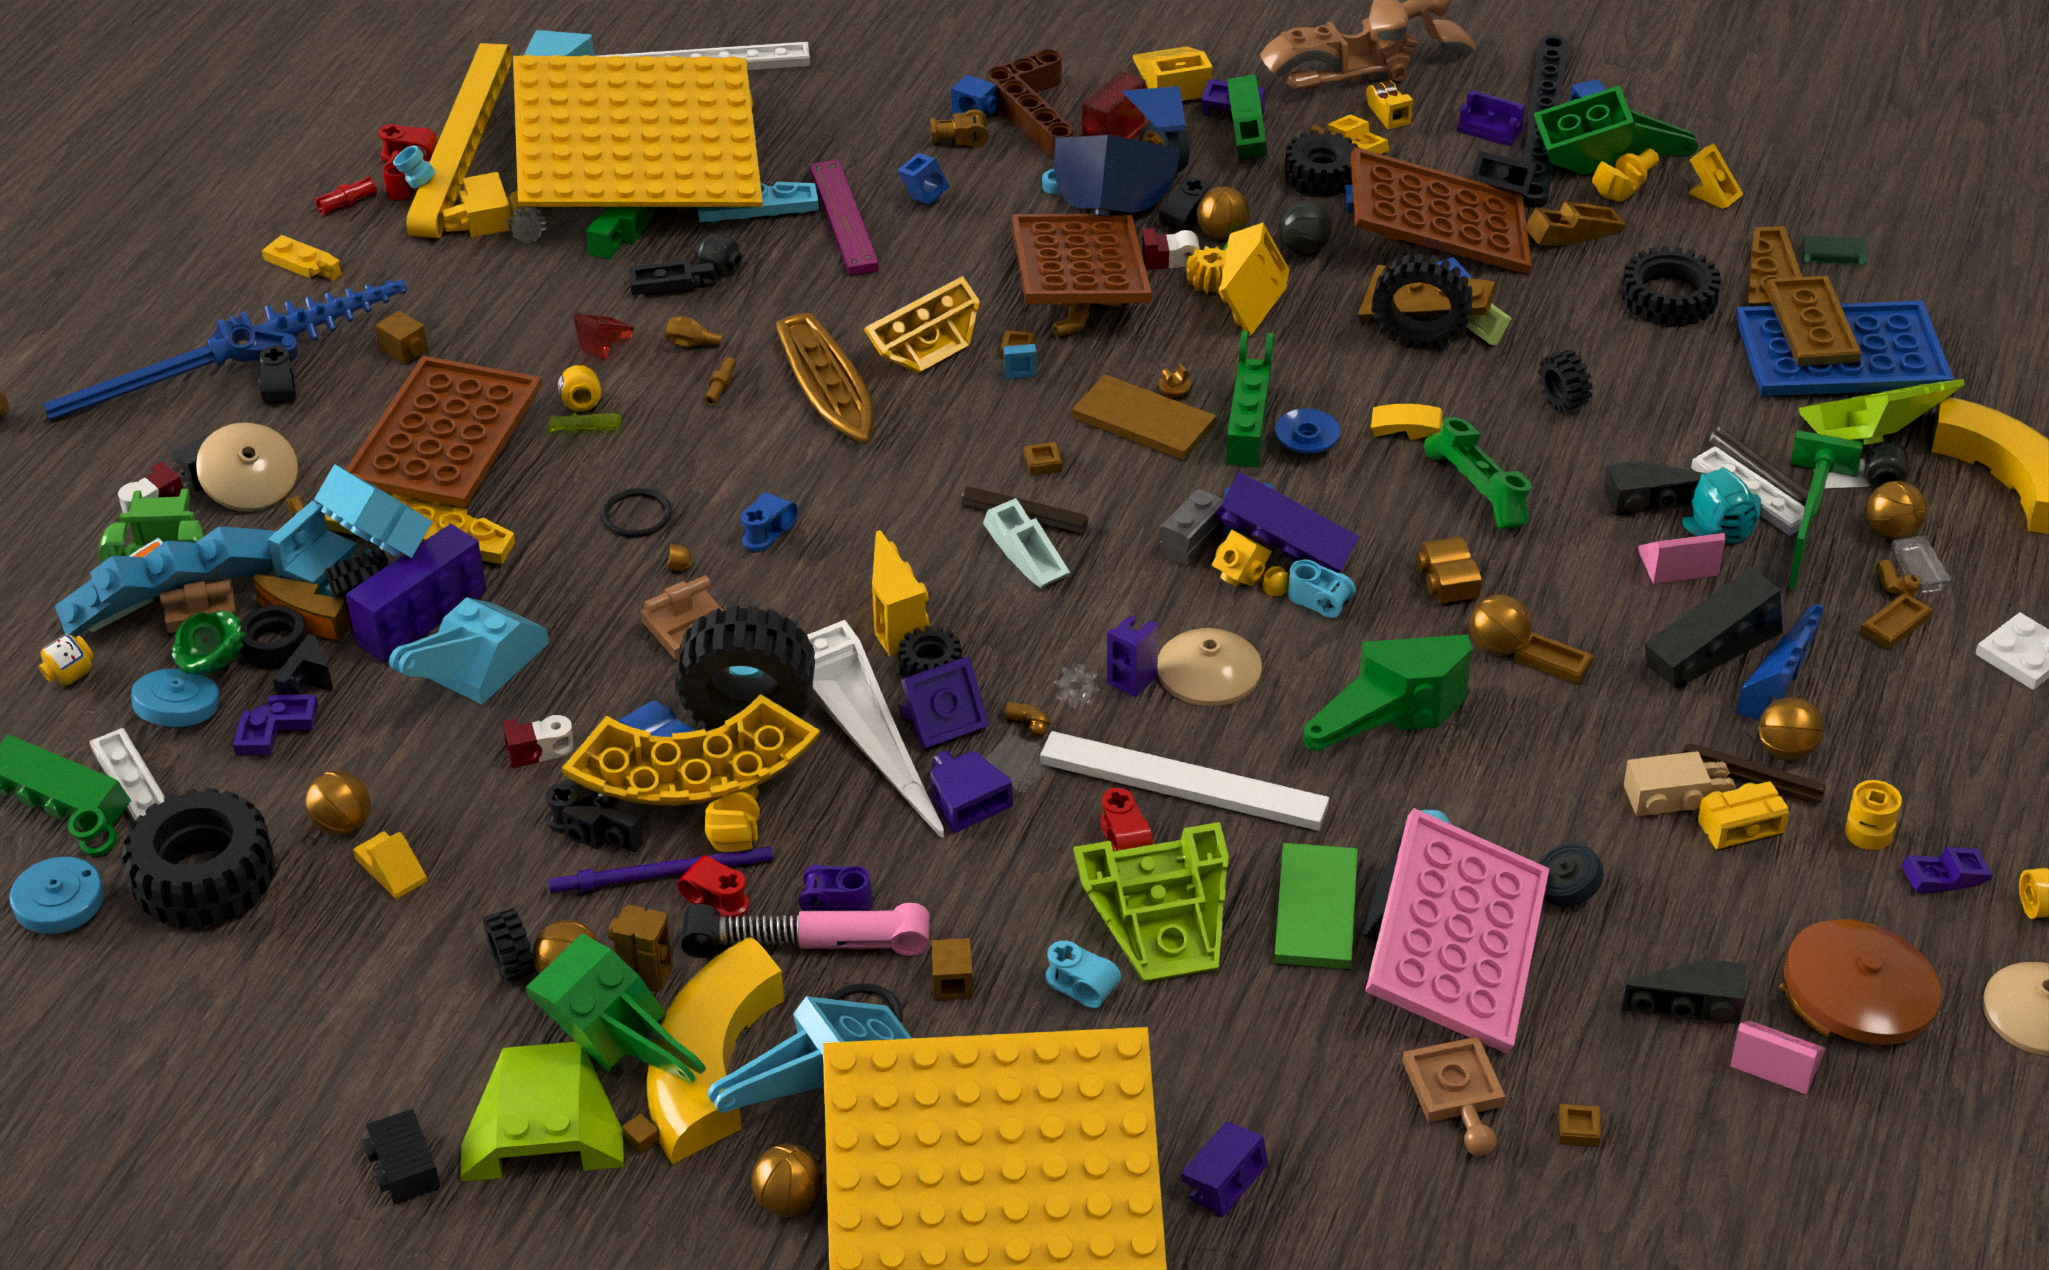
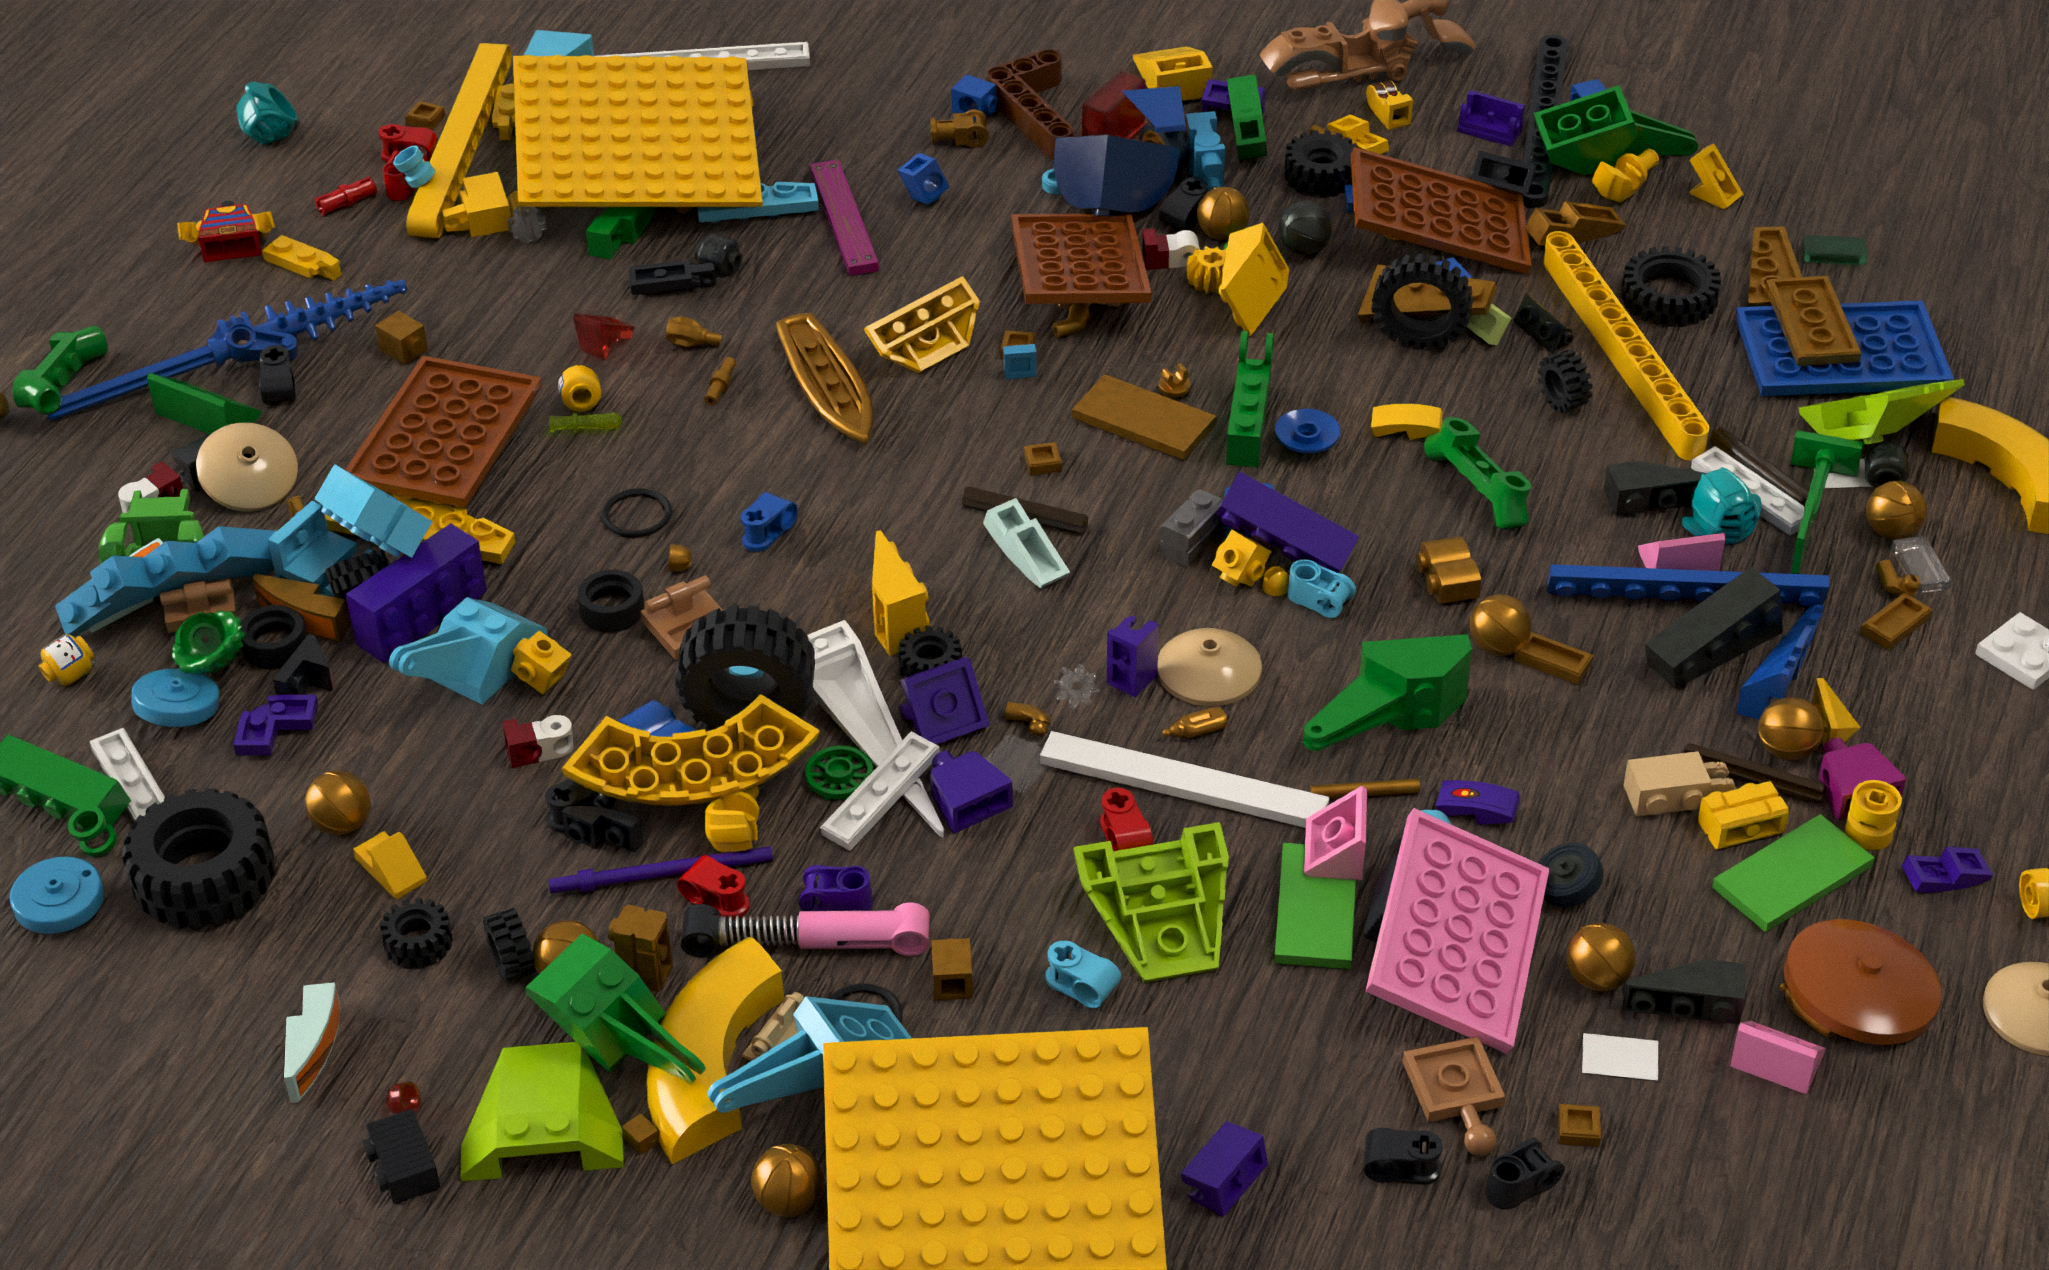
(70, 350): none -> green plate
(196, 406): none -> green slope
(228, 232): none -> torso
(265, 113): none -> teal piece
(310, 1038): none -> light aqua slope
(403, 1092): none -> clear red hinge
(411, 918): none -> black tyre
(425, 115): none -> pearl gold tile
(504, 111): none -> yellow hinge
(540, 661): none -> yellow brick
(610, 617): none -> black tyre
(777, 1029): none -> tan hinge
(838, 771): none -> green wheel
(880, 791): none -> white tile
(1198, 723): none -> pearl gold piece
(1206, 152): none -> dark azure hips
(1337, 838): none -> bright pink slope
(1374, 788): none -> pearl gold bar
(1398, 1156): none -> black piece
(1486, 801): none -> dark purple slope
(1521, 1175): none -> black piece
(1542, 324): none -> black hinge
(1601, 956): none -> pearl gold piece
(1620, 1056): none -> white sticker
(1626, 346): none -> yellow beam
(1673, 583): none -> blue plate
(1793, 872): none -> bright green tile
(1835, 716): none -> yellow slope
(1849, 766): none -> magenta torso

